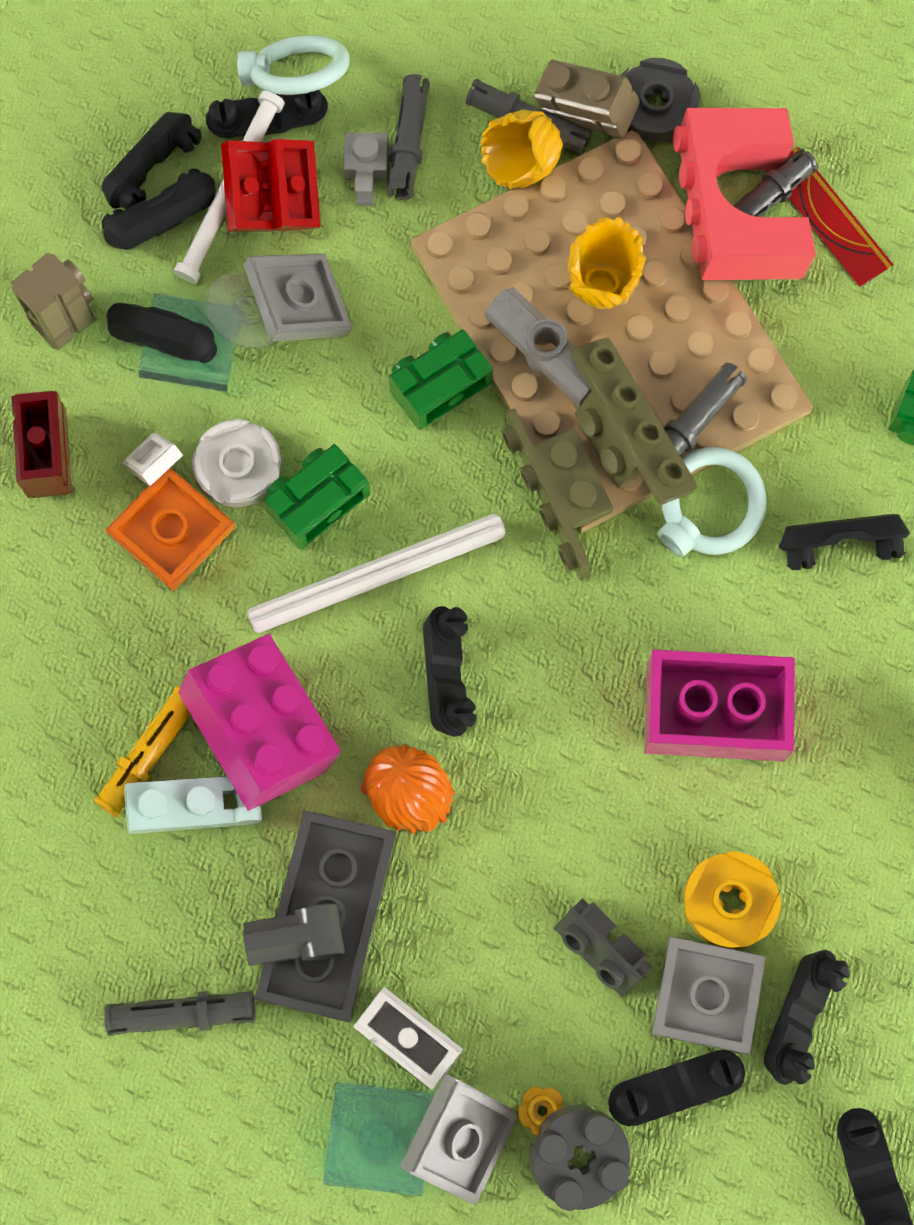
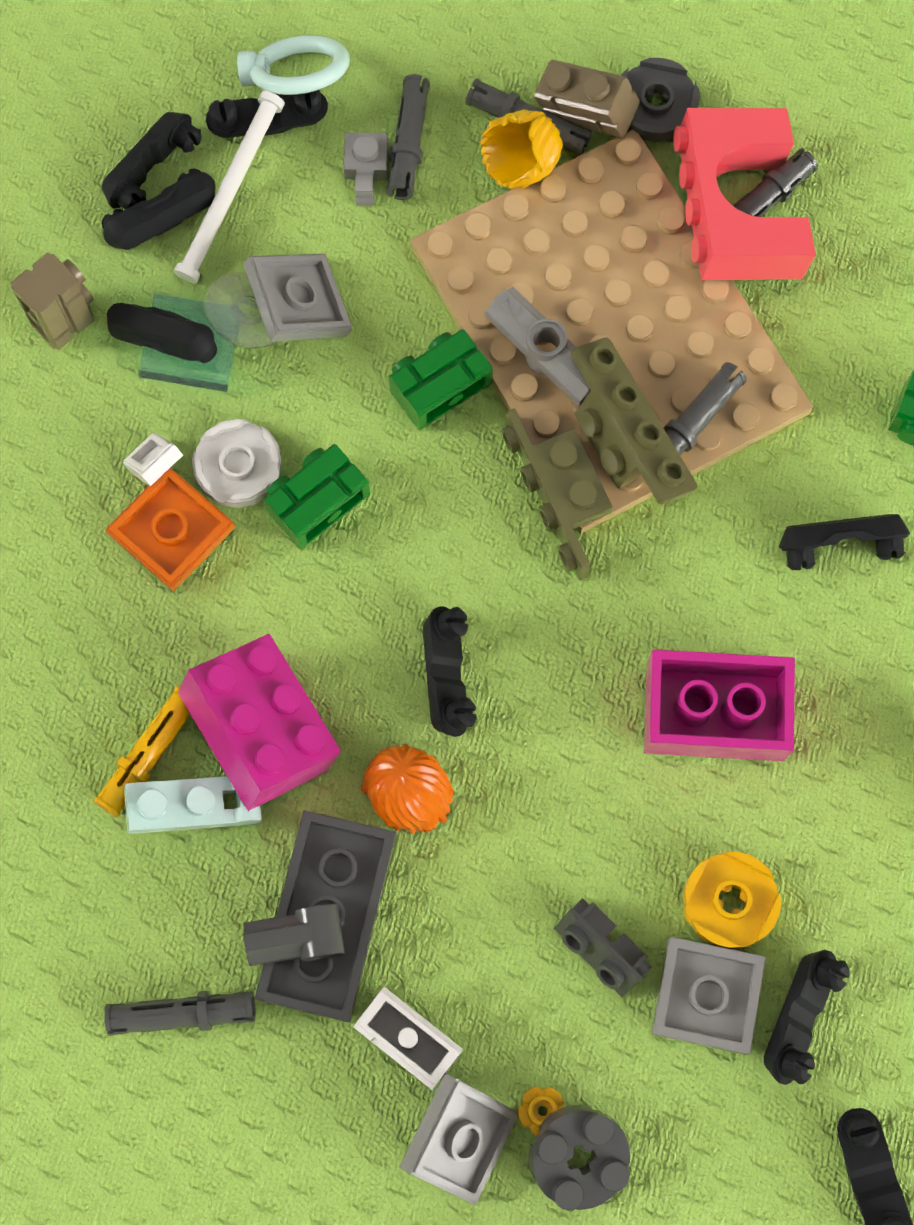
(41, 444): dark red brick -> none
(270, 185): red slope -> none
(371, 1136): clear light blue plate -> none
(376, 573): white axle -> none
(606, 263): yellow hair -> none
(676, 1088): black piece -> none
(682, 535): light aqua piece -> none
(839, 228): red sticker -> none

